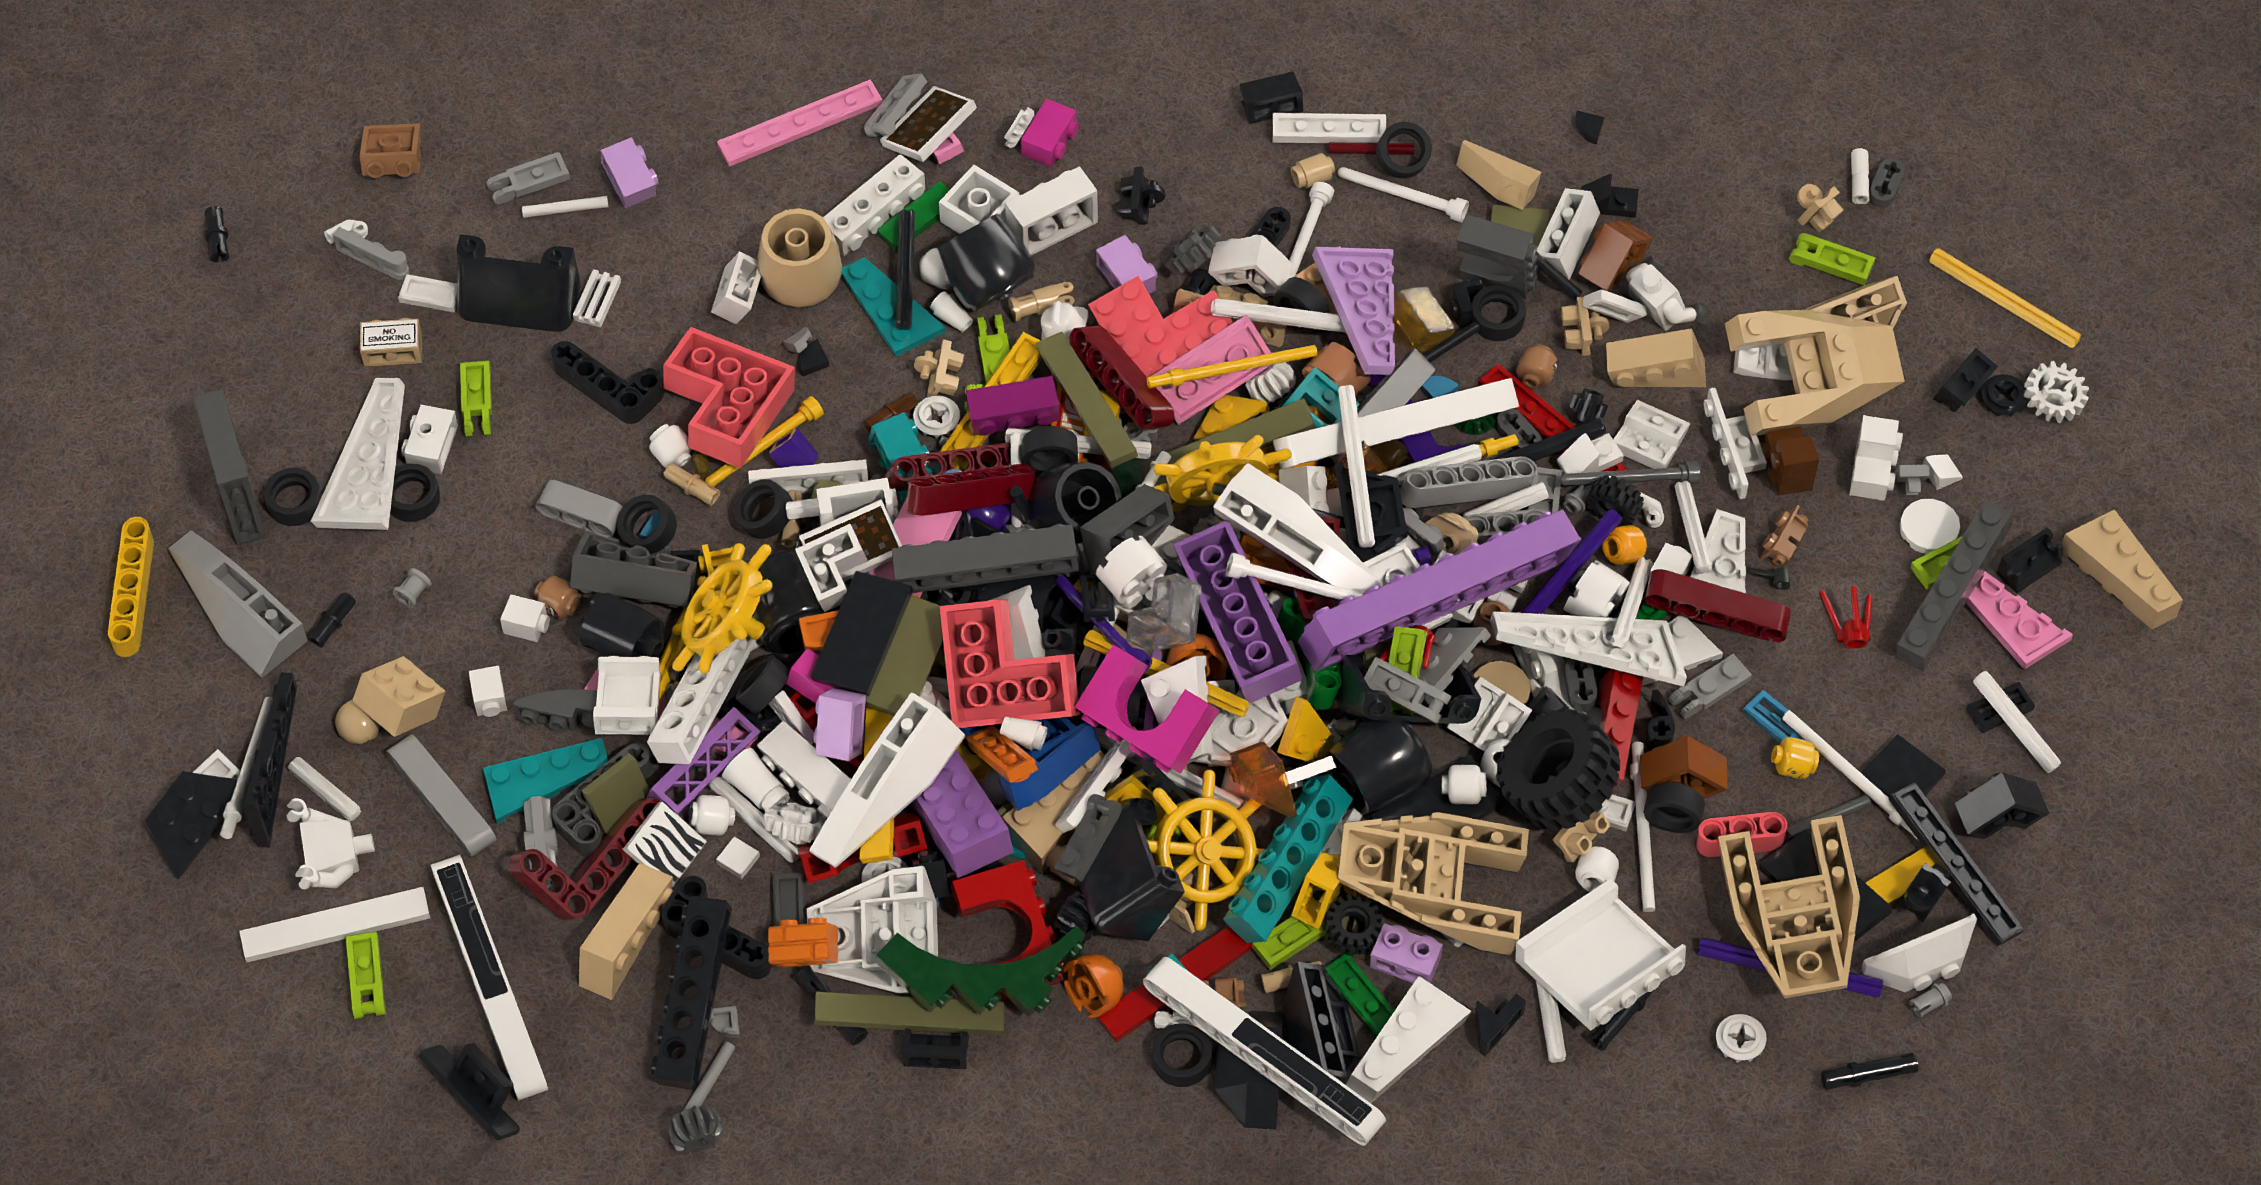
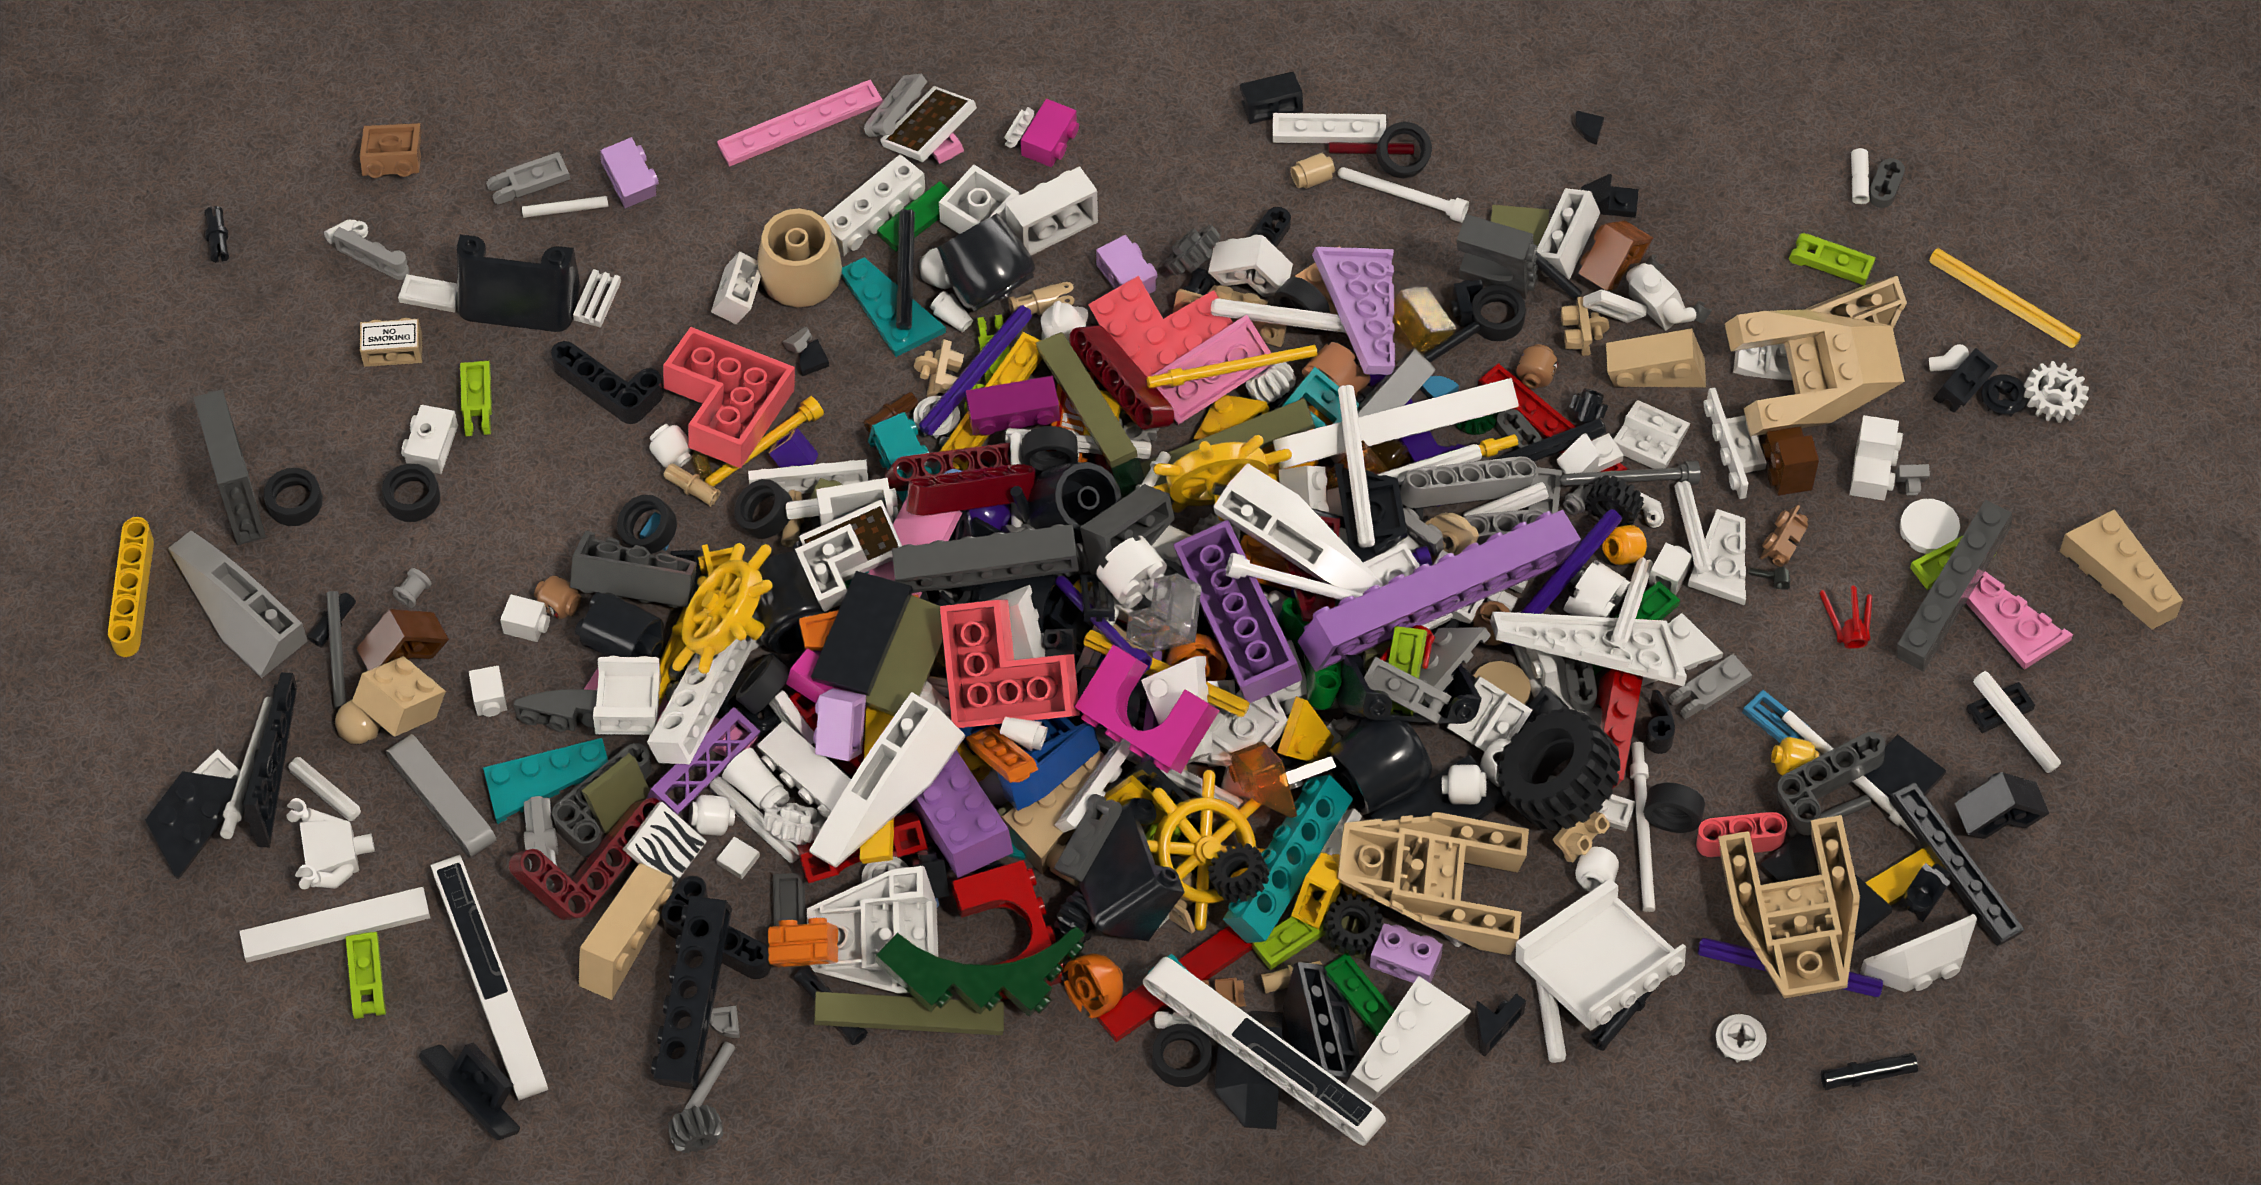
(336, 649): none -> dark grey bar
(364, 475): white wing -> none
(402, 634): none -> reddish brown brick
(579, 508): light grey beam -> none
(935, 1050): black hinge -> none
(975, 370): none -> dark purple axle
(1143, 194): black hips -> none
(1244, 884): none -> black tyre
(1320, 195): white piece -> none
(1499, 175): tan slope -> none
(1686, 764): dark orange brick -> none
(1717, 605): dark red beam -> none
(1820, 209): tan hips -> none
(1835, 776): none -> dark grey beam
(1931, 999): light grey pin -> none
(1942, 470): white slope -> none
(1950, 360): none -> white arm
(2030, 561): black hinge -> none

